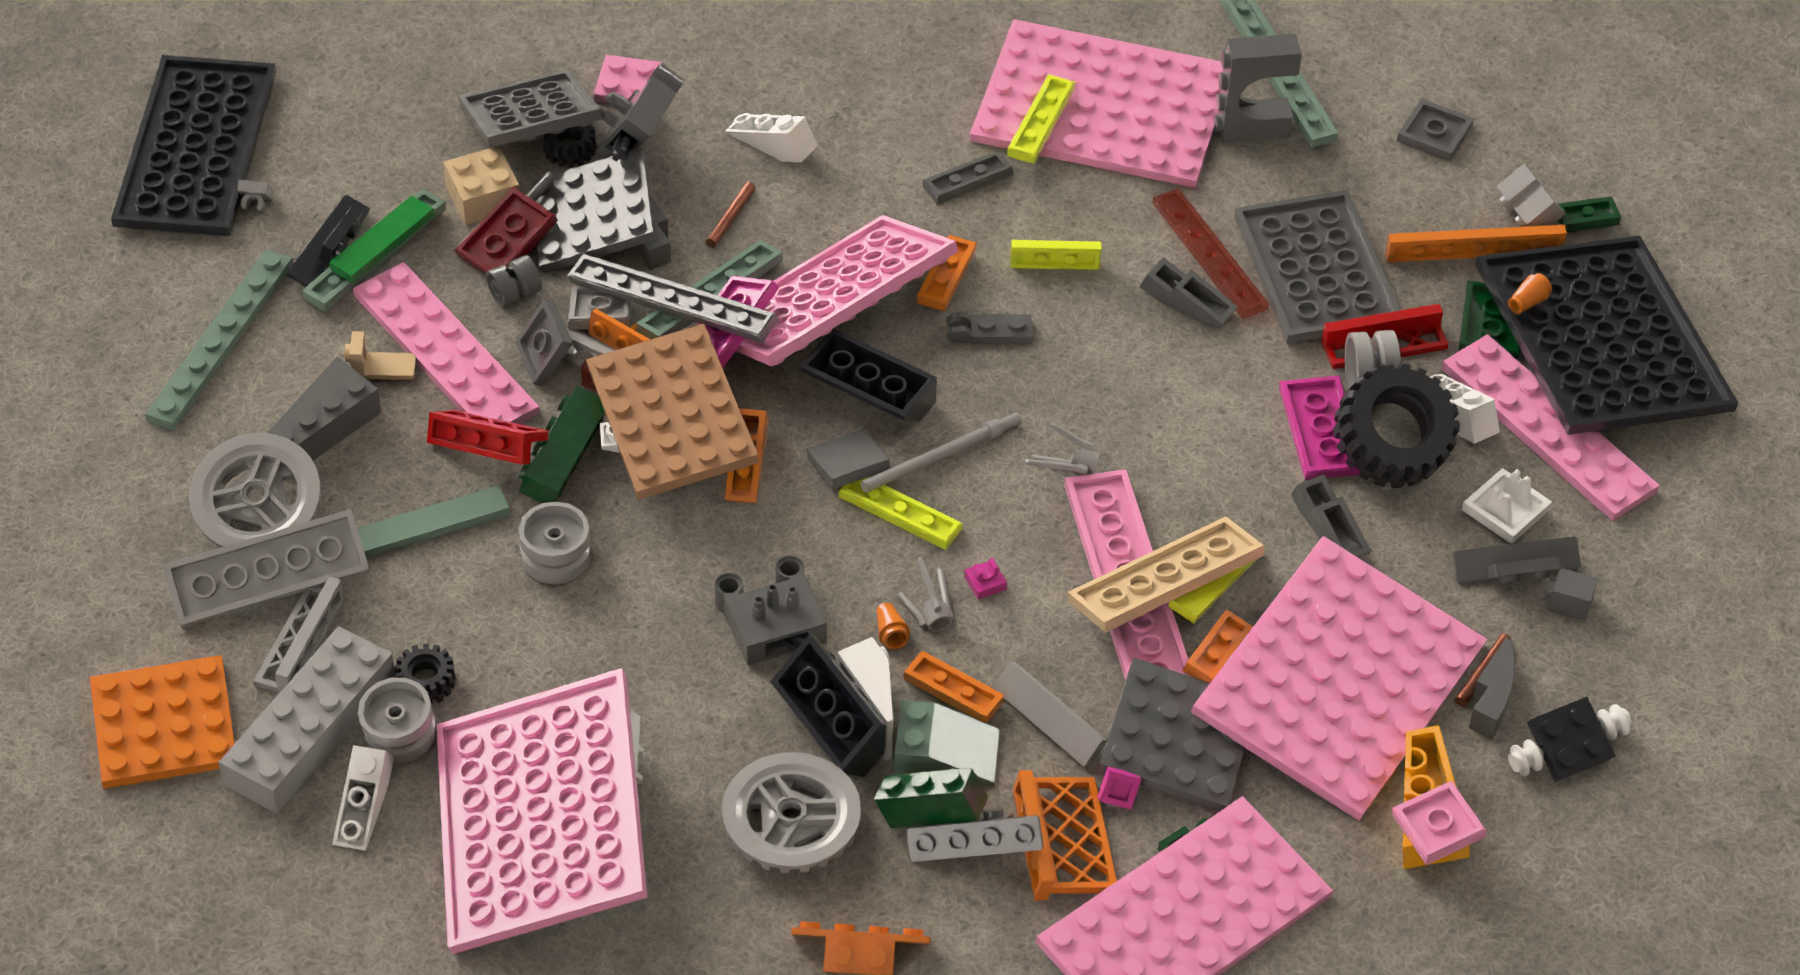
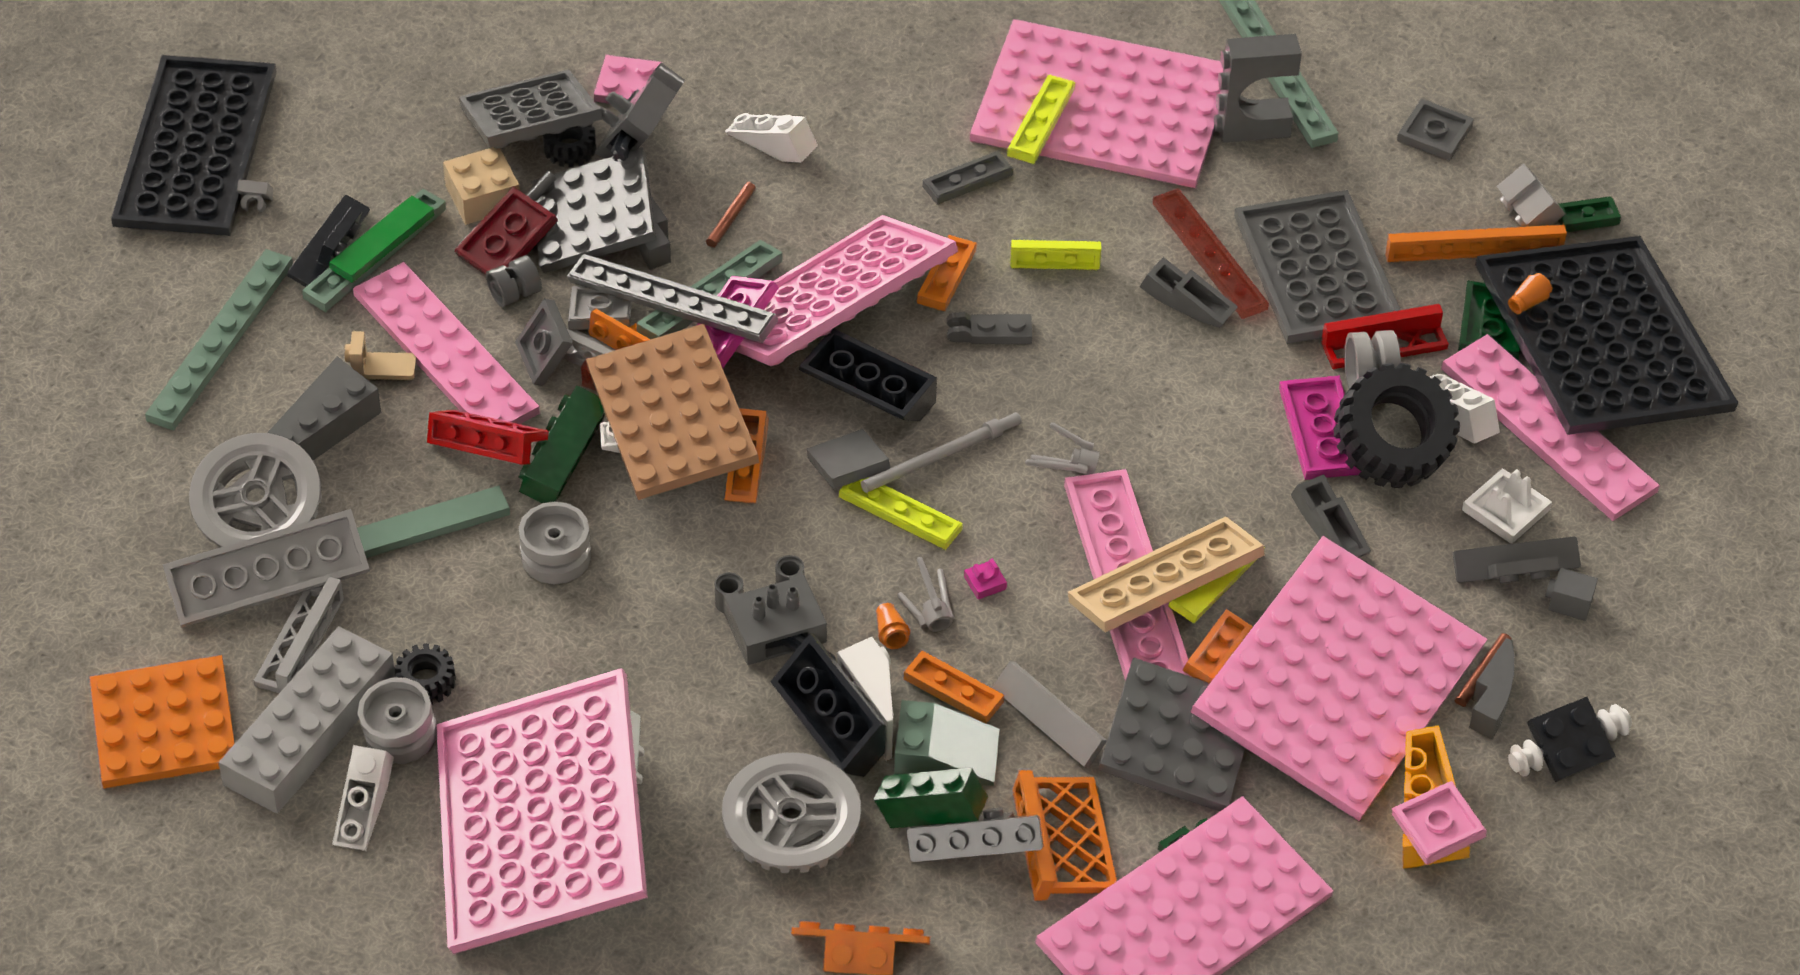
(1119, 788): dark pink tile -> none

